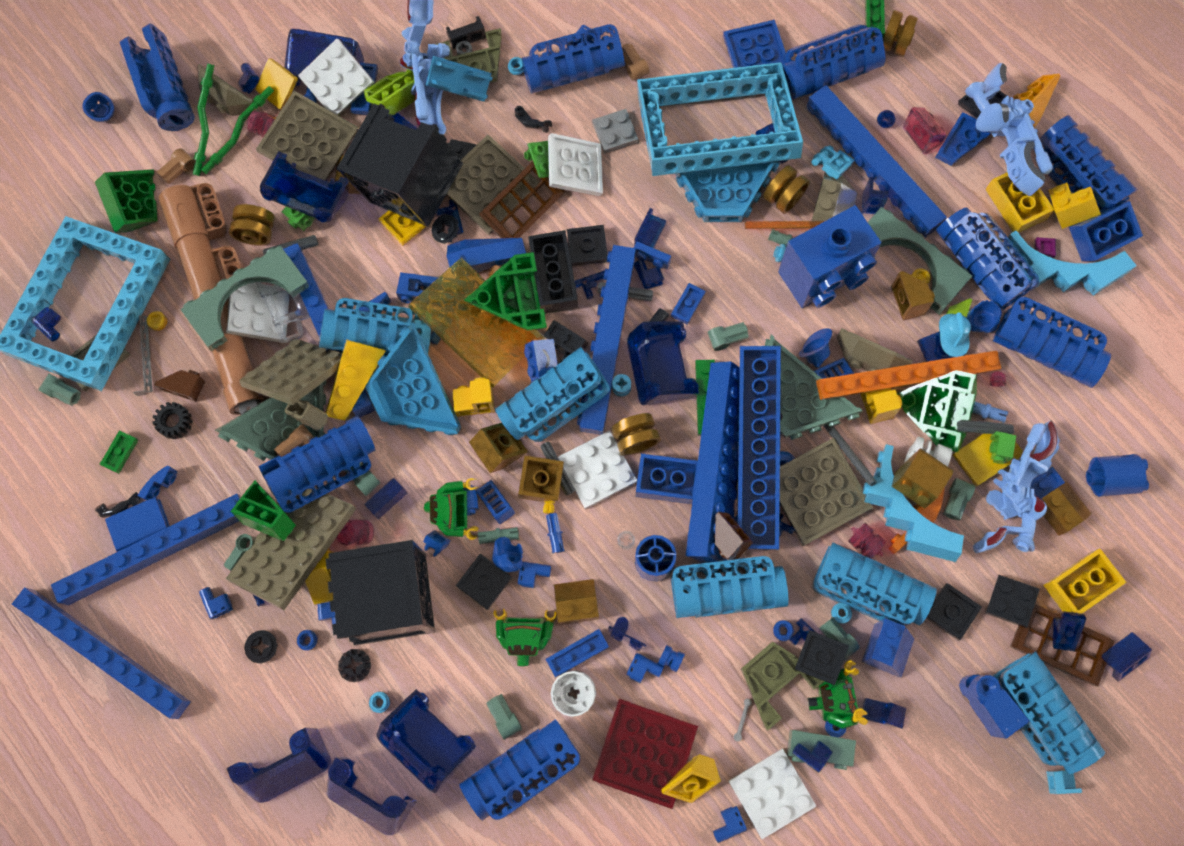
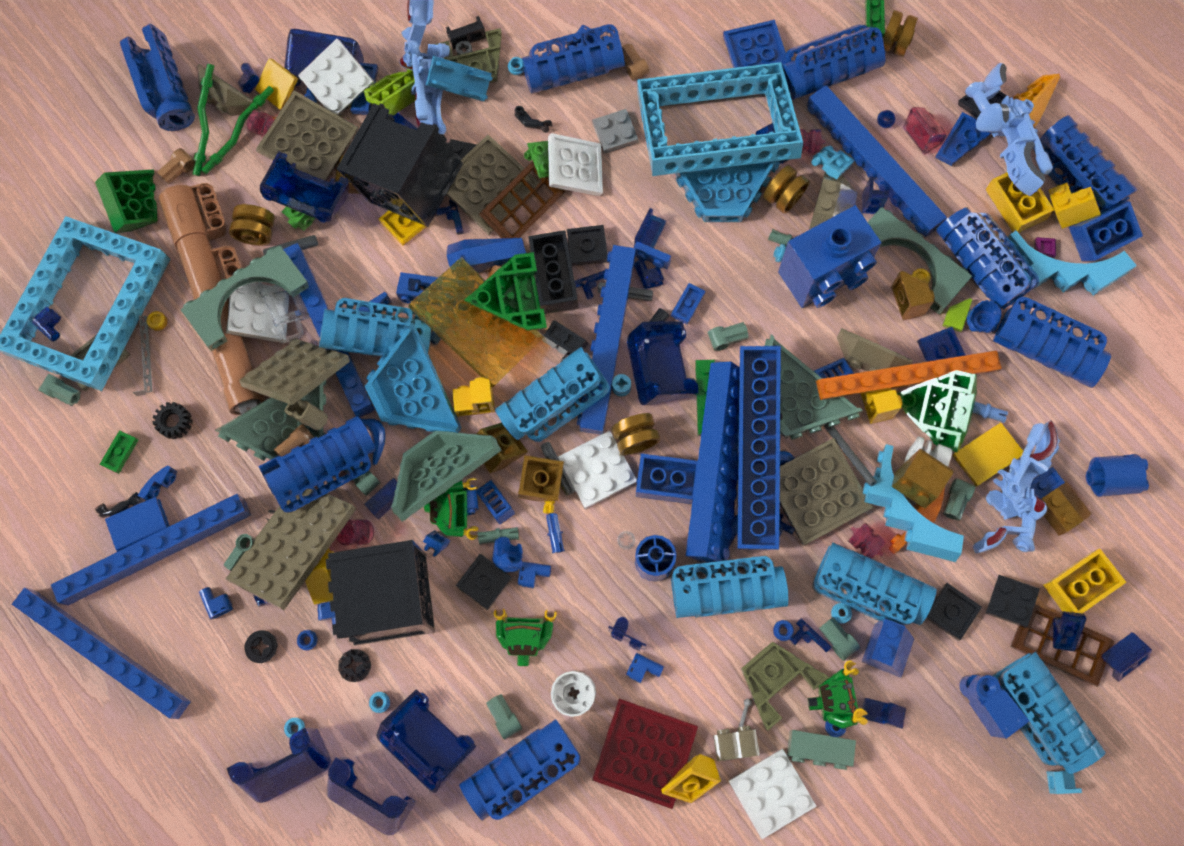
(103, 111): blue helmet -> none
(182, 384): reddish brown slope -> none
(262, 513): green wedge -> none
(289, 724): none -> medium azure plate
(353, 374): yellow wing -> none
(378, 436): none -> blue piece
(426, 478): none -> sand green piece
(438, 228): black gear -> none
(540, 357): brick -> none
(576, 602): pearl gold slope -> none
(577, 653): blue plate -> none
(671, 658): blue wheel -> none
(730, 537): slope -> none
(732, 825): blue piece -> none
(736, 744): none -> dark tan brick
(781, 224): clear orange bar -> none
(812, 141): none -> clear pink wheel
(815, 756): clear blue piece -> none
(817, 348): blue piece -> none
(822, 657): black plate -> none
(954, 334): medium azure piece -> none
(984, 427): dark grey axle -> none
(998, 379): clear pink hinge -> none
(1002, 447): bright green brick -> none

